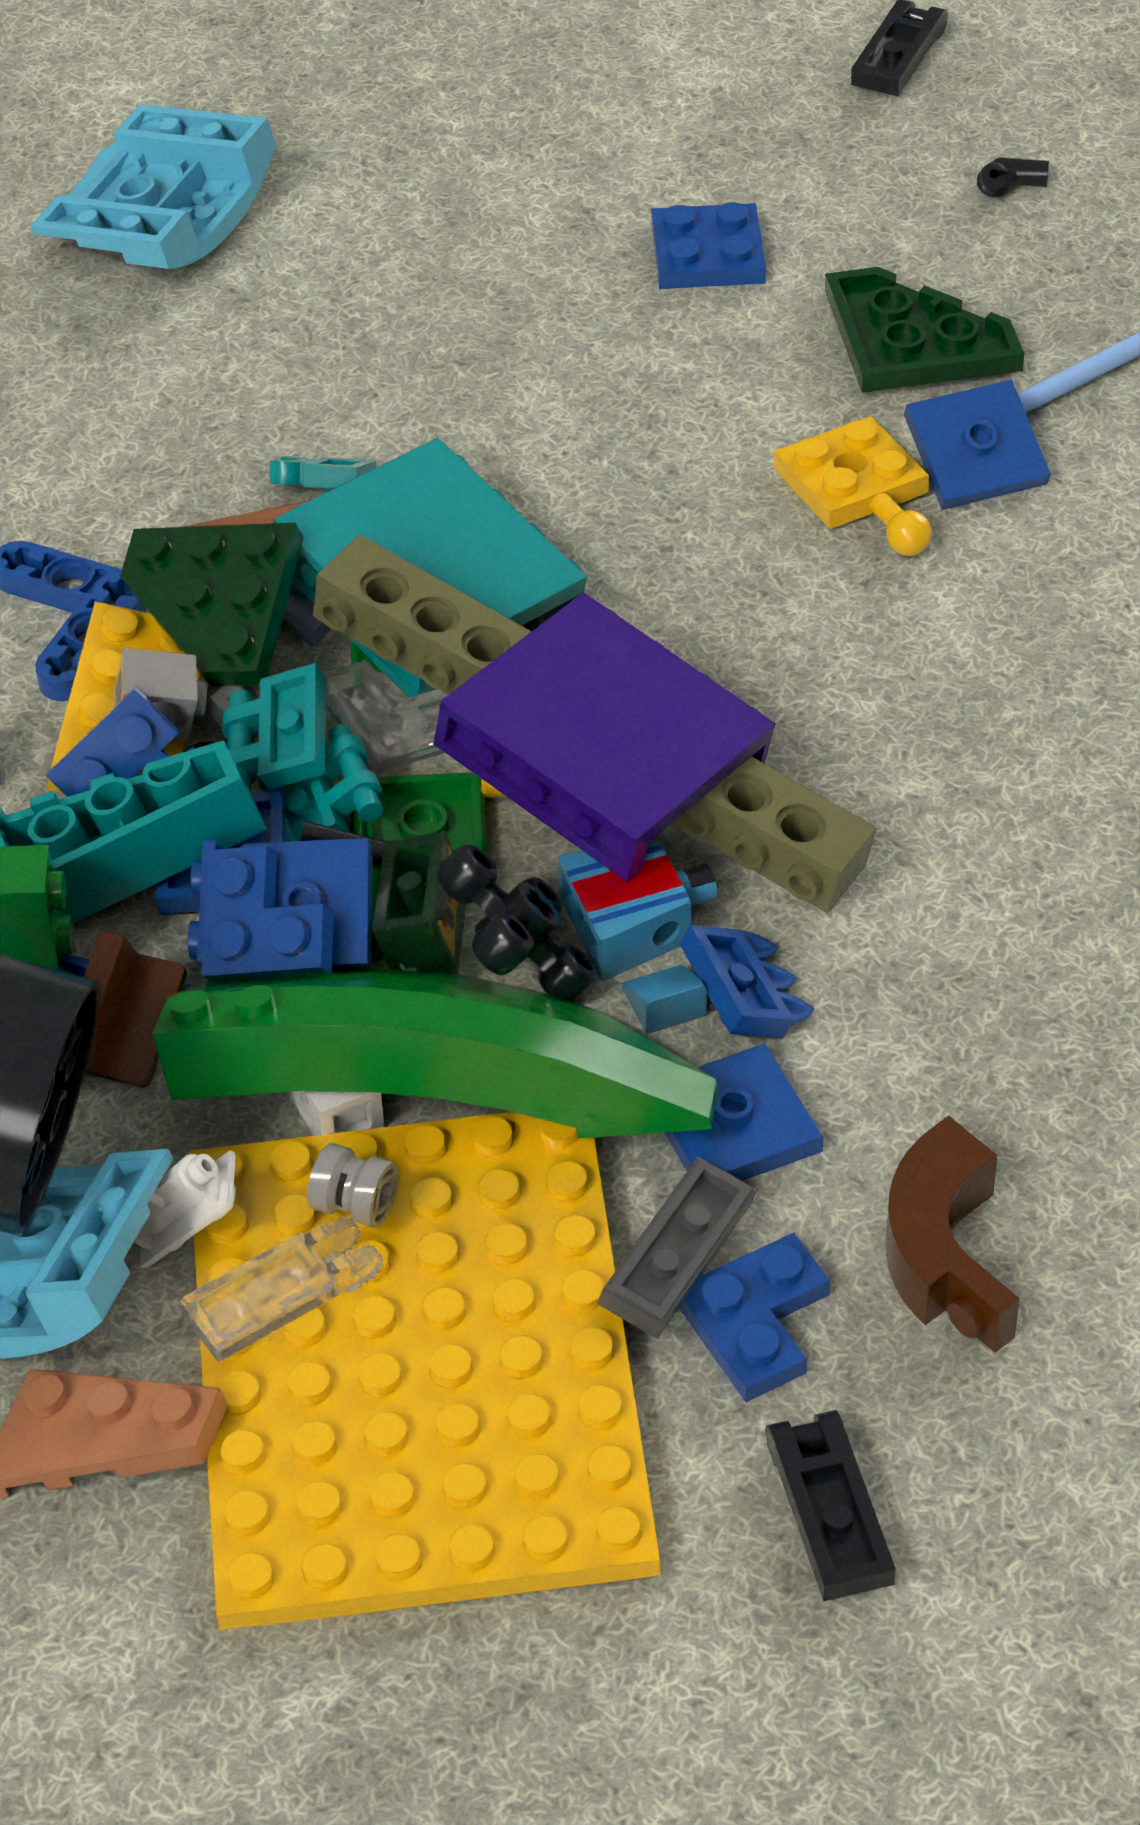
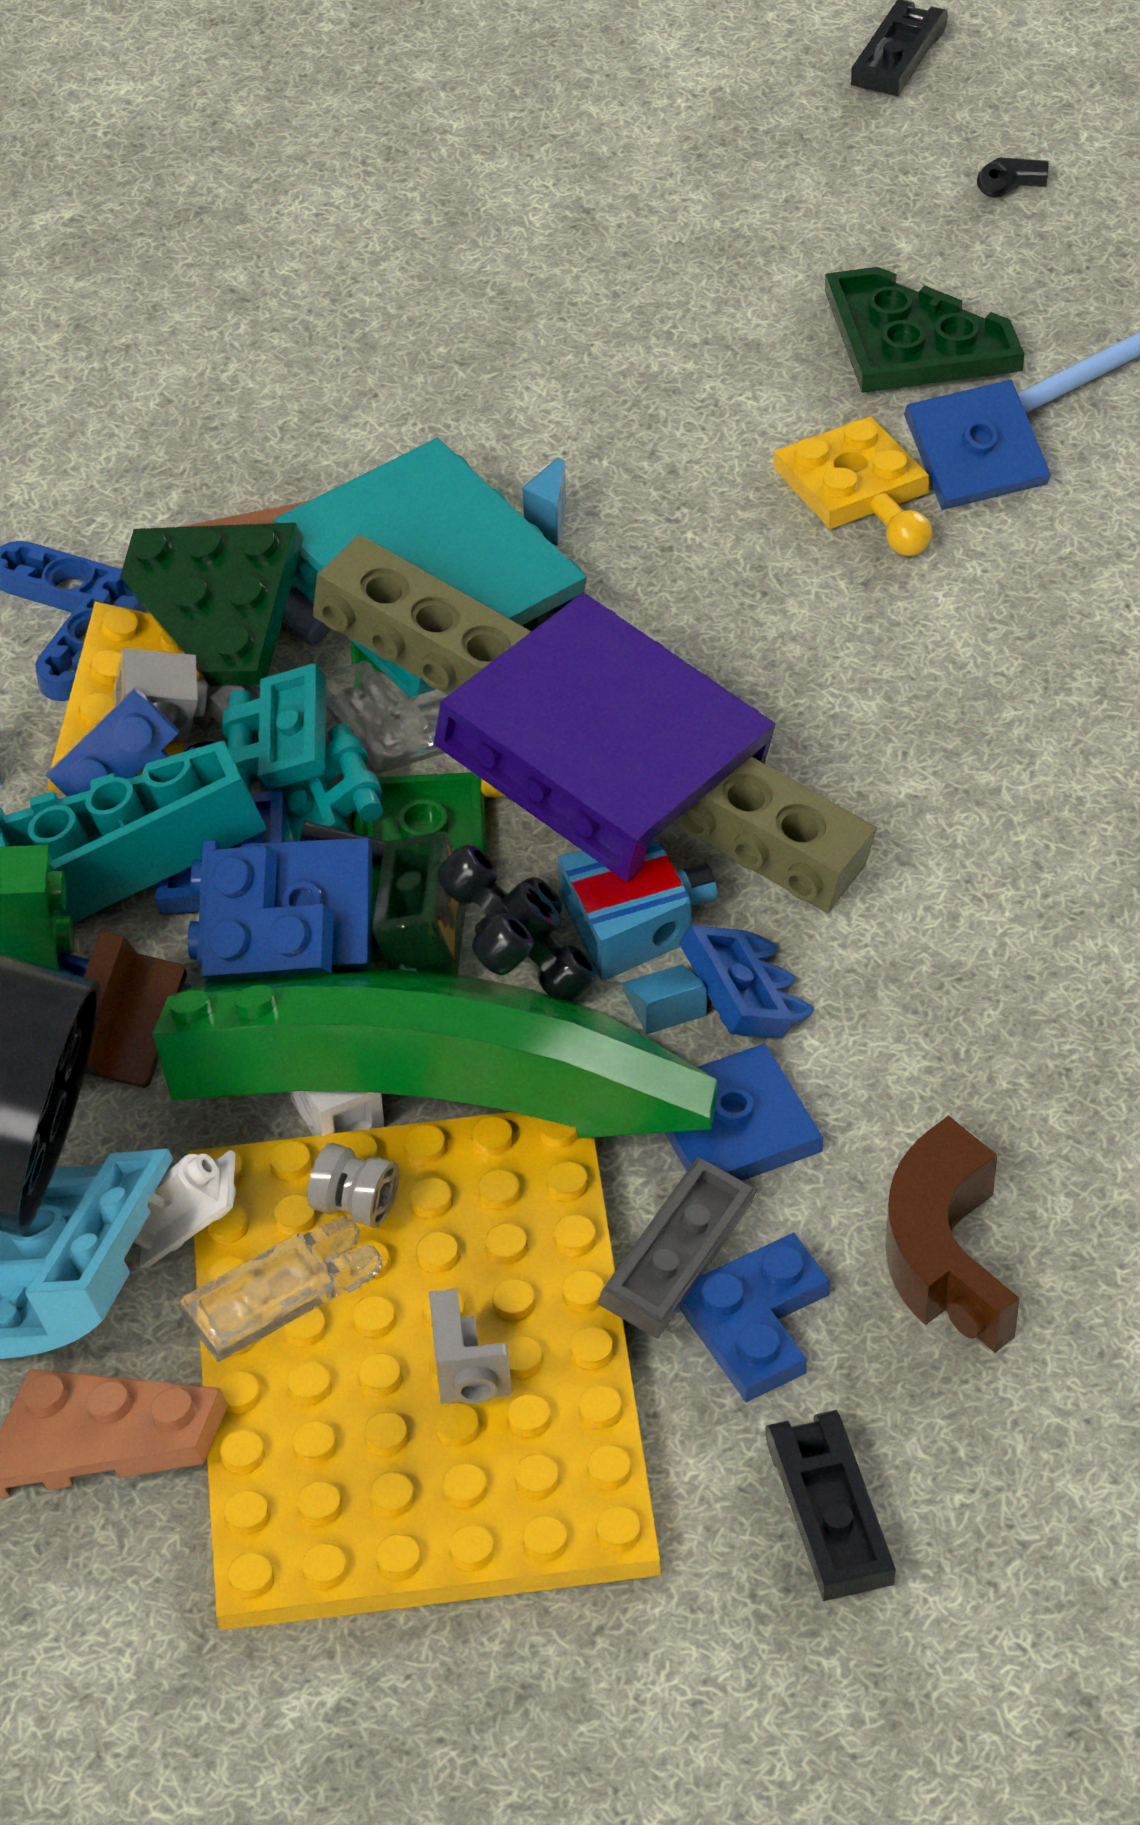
(165, 186): medium azure slope -> none
(317, 473): teal plate -> none
(463, 1368): none -> light grey bracket
(546, 500): none -> dark azure slope
(708, 245): blue plate -> none

